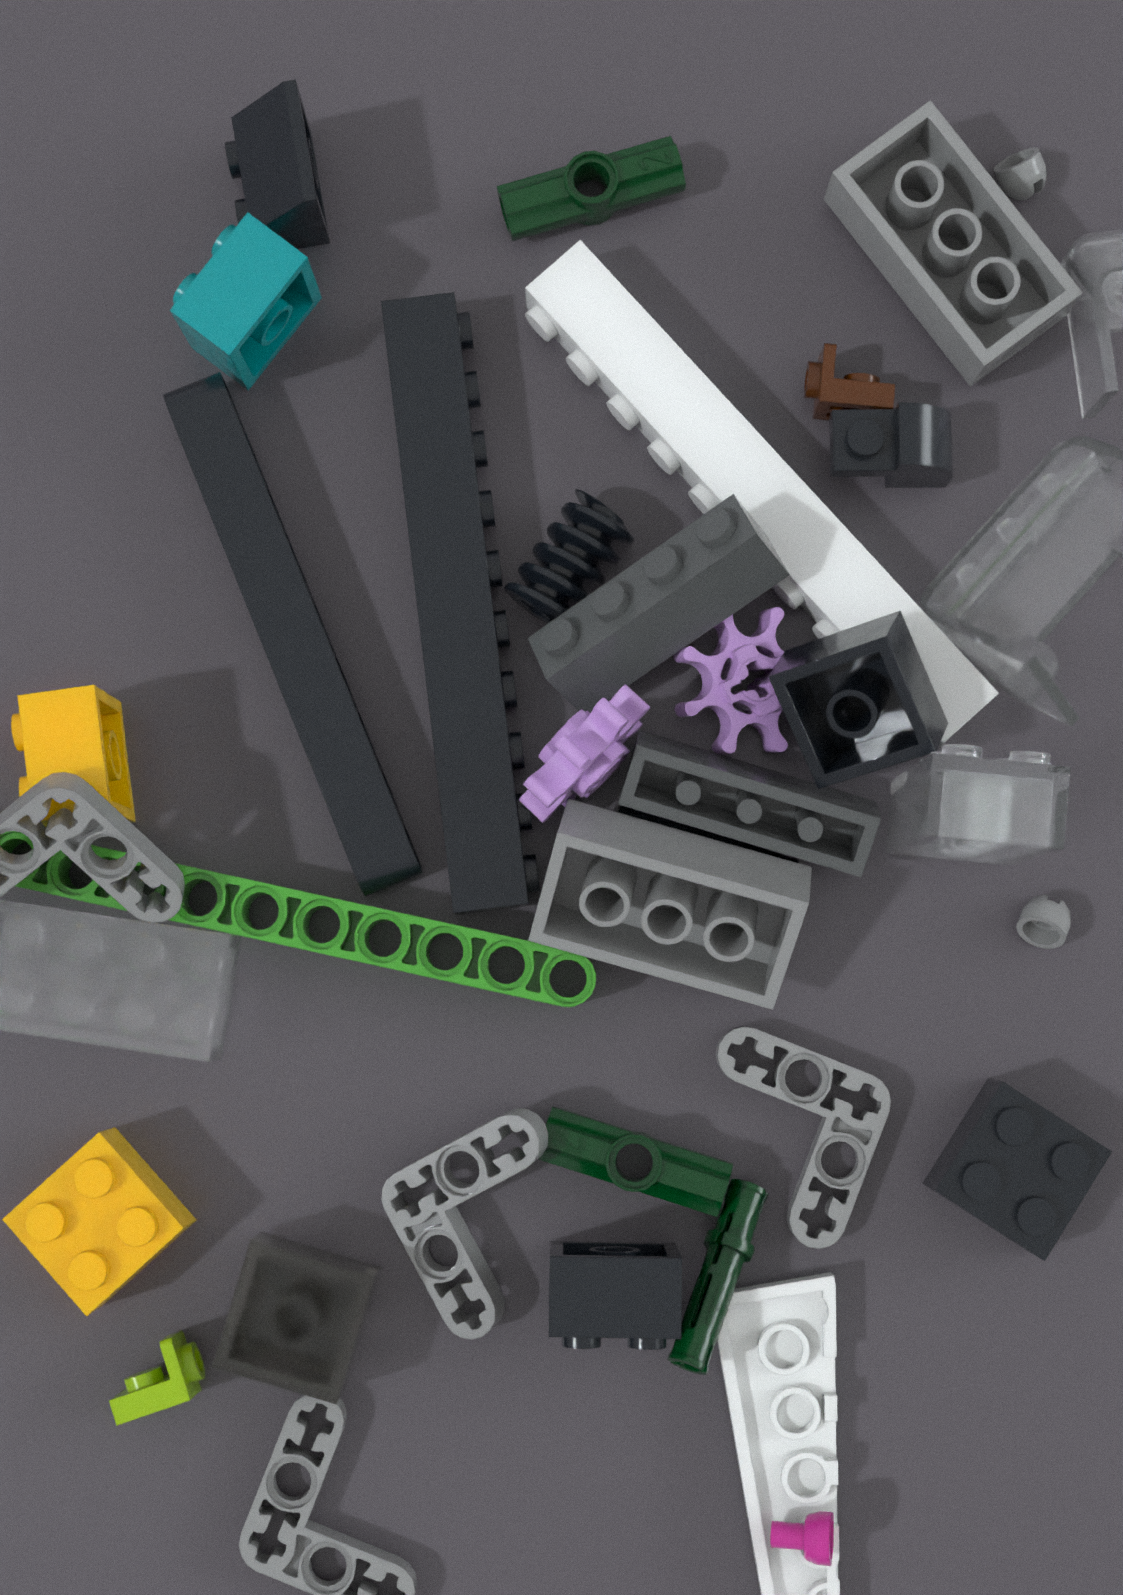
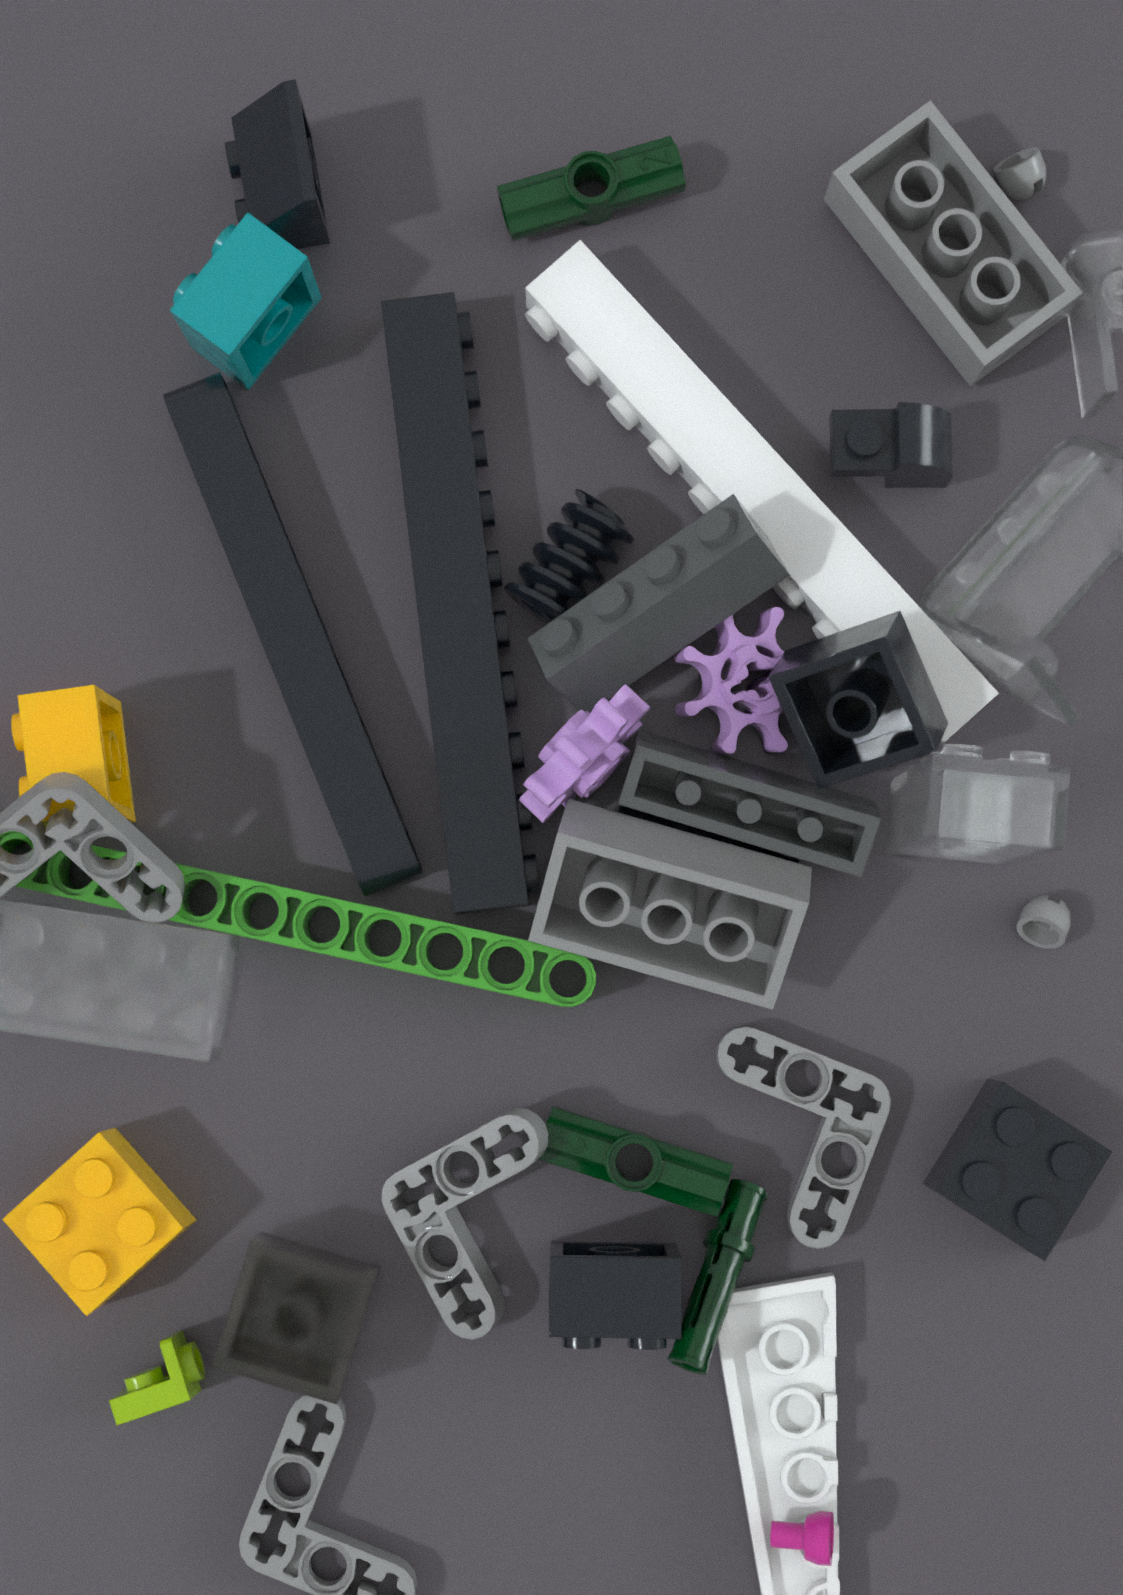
(849, 393): reddish brown bracket -> none

